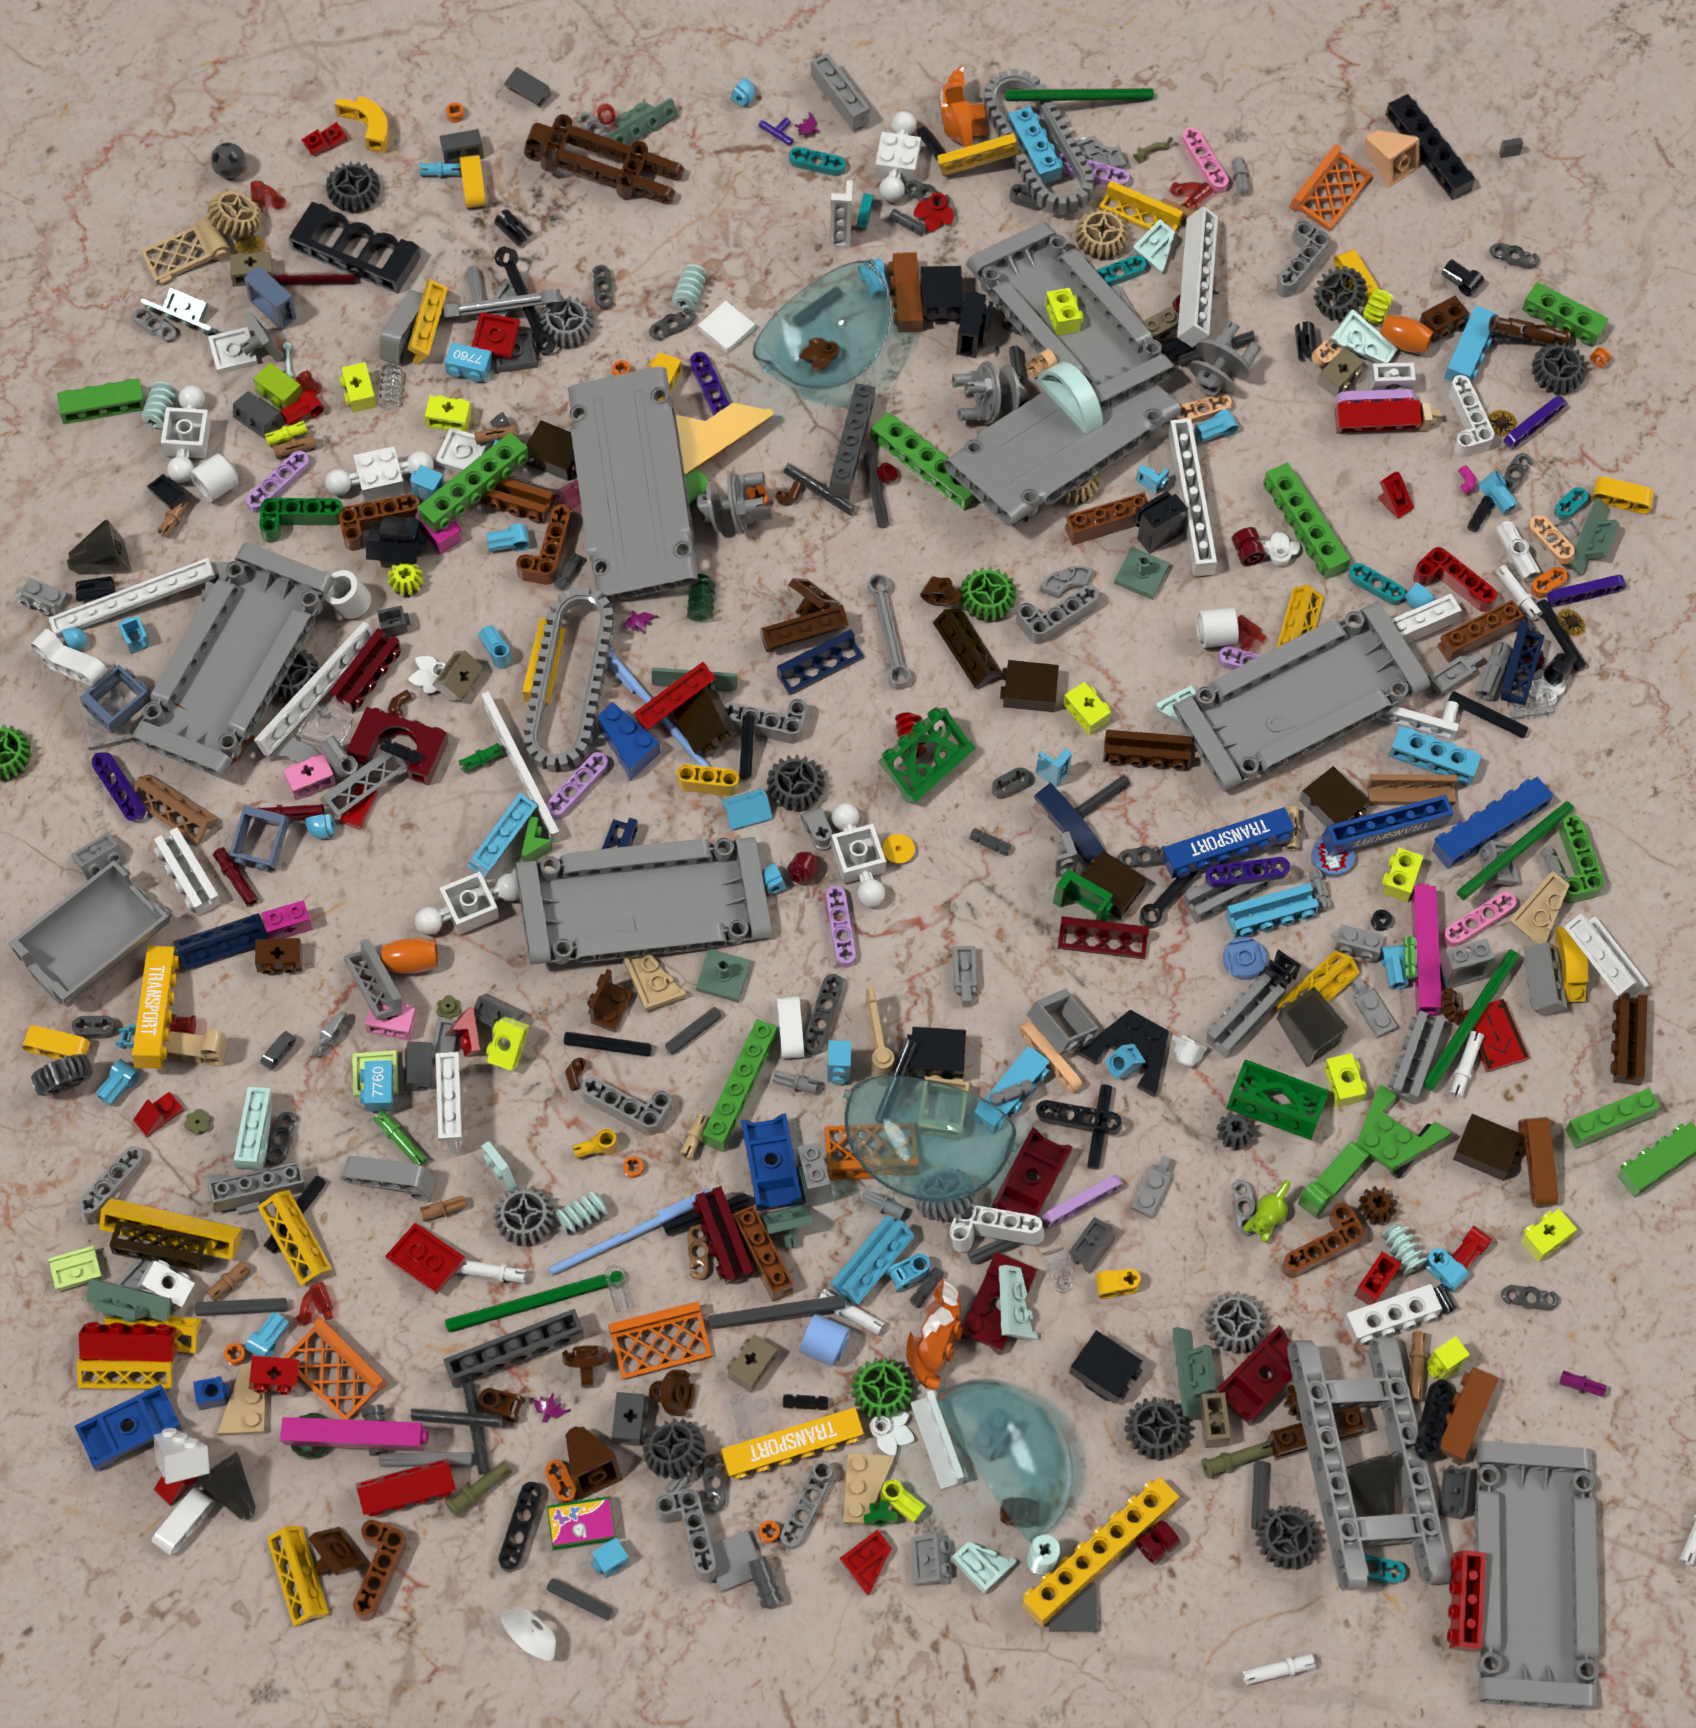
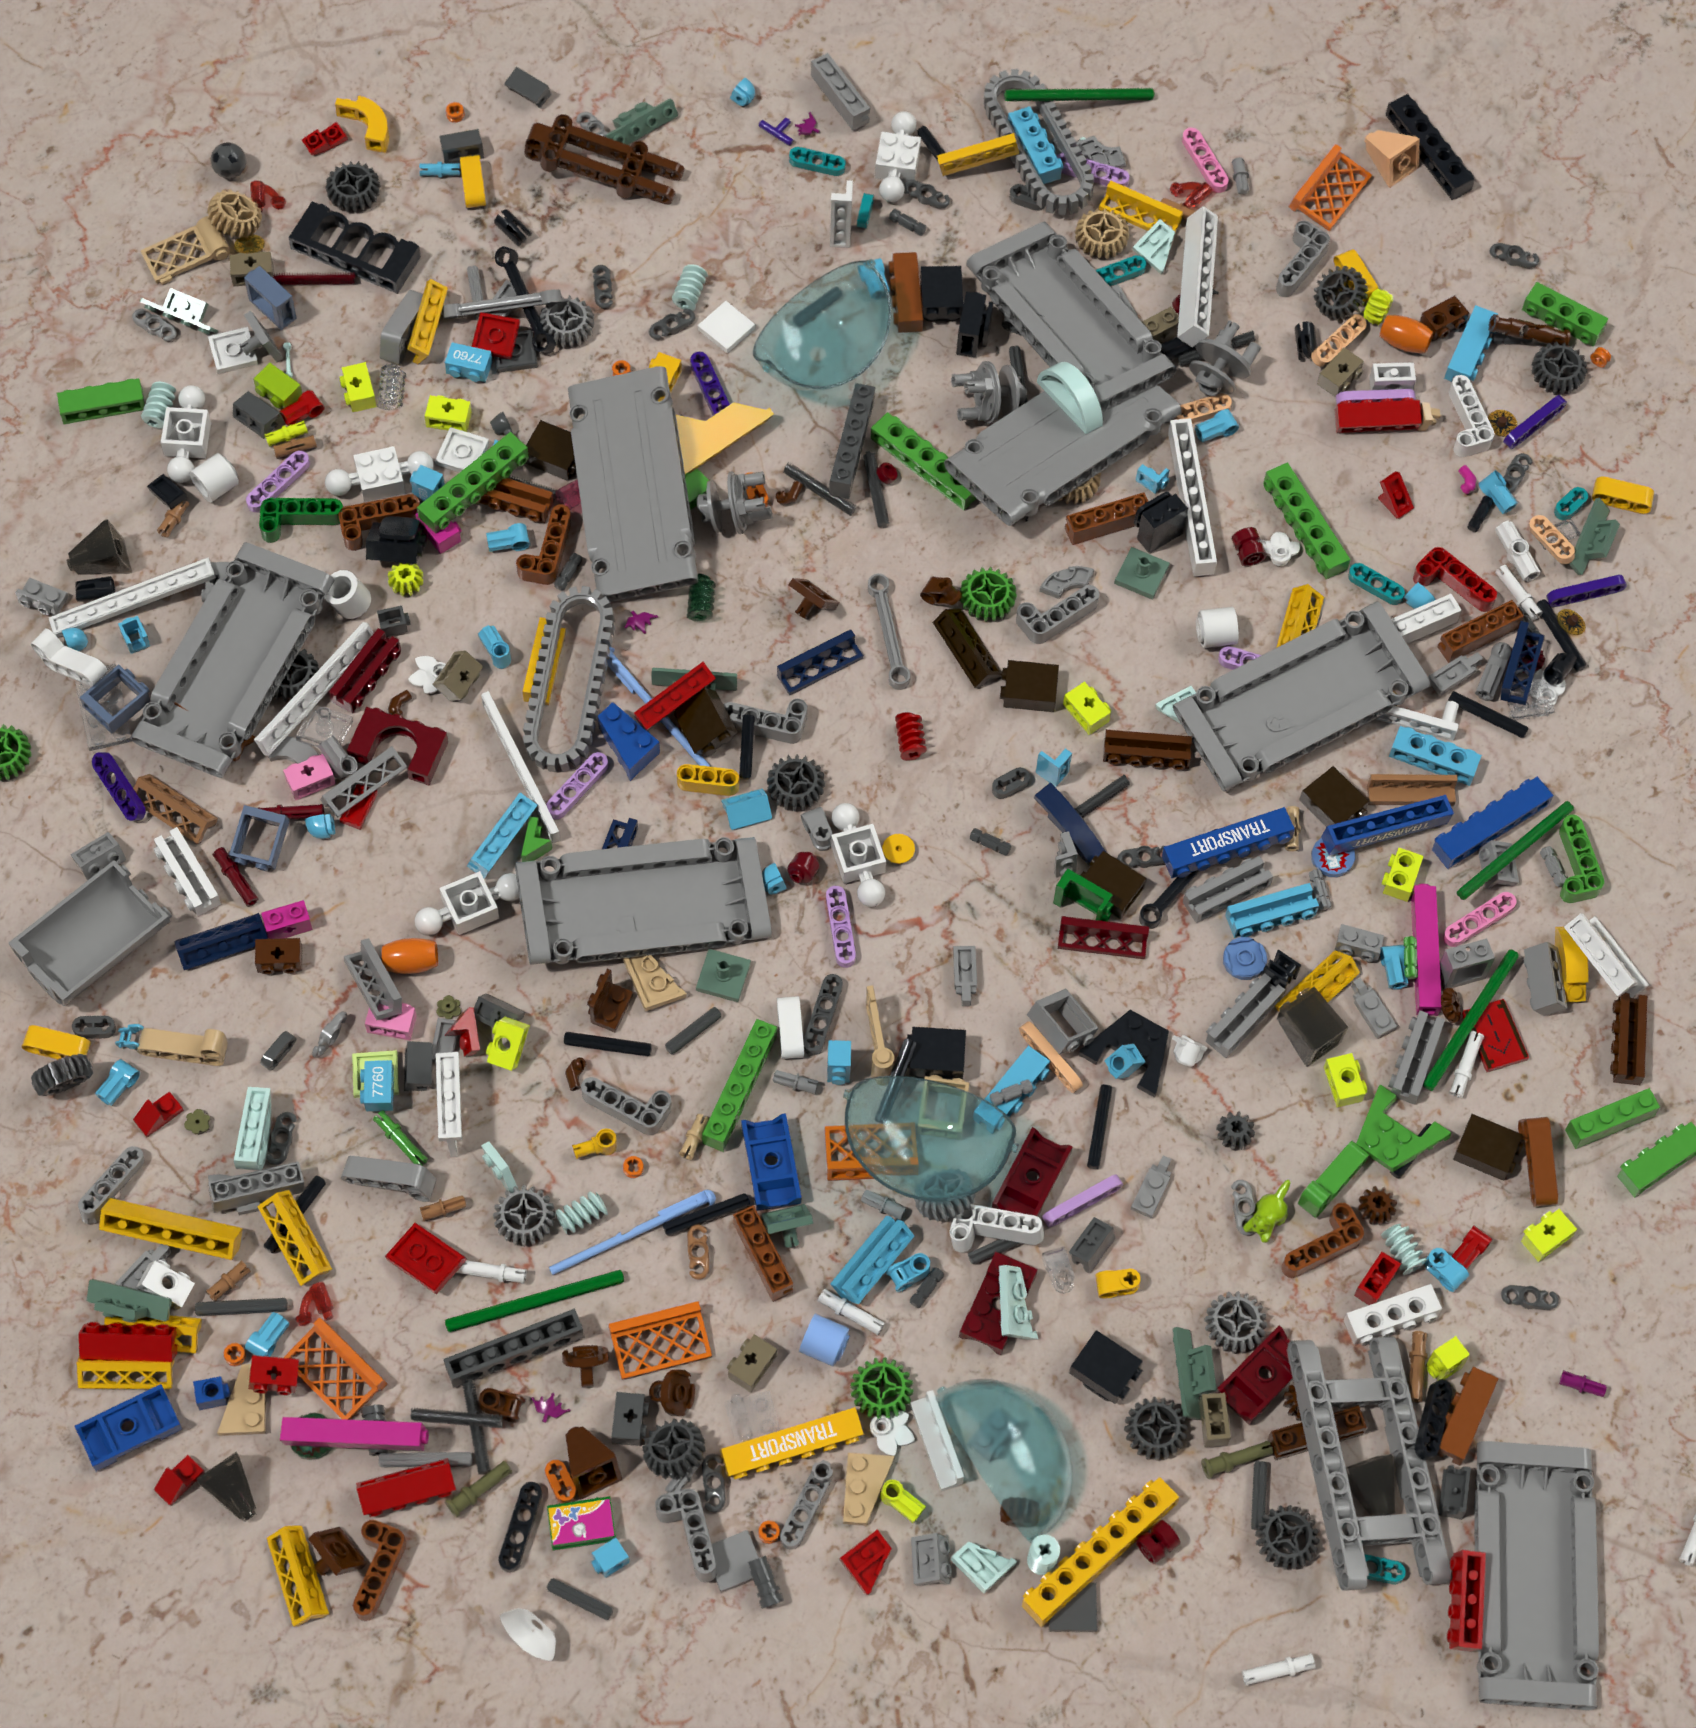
(75, 1268): yellowish green plate -> none
(151, 1252): dark brown fence -> none
(154, 1007): yellow brick -> none
(180, 1455): white wedge -> none
(183, 1024): clear red bush -> none
(183, 1521): white beam -> none
(308, 383): clear red bush -> none
(400, 751): black axle -> none
(481, 757): green pin -> none
(494, 434): medium nougat pin -> none
(609, 118): clear red bush -> none
(619, 1290): clear piece -> none
(723, 1235): dark red brick -> none
(776, 1311): dark grey axle -> none
(804, 627): reddish brown brick -> none
(805, 1402): black axle -> none
(813, 1174): light grey window -> none
(820, 352): reddish brown plate -> none
(880, 1515): green tile -> none
(933, 214): red plate -> none
(942, 1326): orange animal -> none
(954, 754): green fence -> none
(958, 116): orange animal -> none
(1040, 362): light nougat beam -> none
(1063, 311): neon yellow brick -> none
(1079, 1114): black beam -> none
(1141, 156): olive piece -> none
(1248, 875): dark purple beam -> none
(1251, 630): clear red plant -> none
(1260, 1107): green fence -> none
(1363, 339): light aqua wing -> none
(1377, 925): black bush -> none
(1444, 1299): black pin -> none
(1467, 281): black piece -> none
(1511, 147): dark grey tile -> none
(1540, 910): tan wing -> none
(1546, 578): orange beam -> none

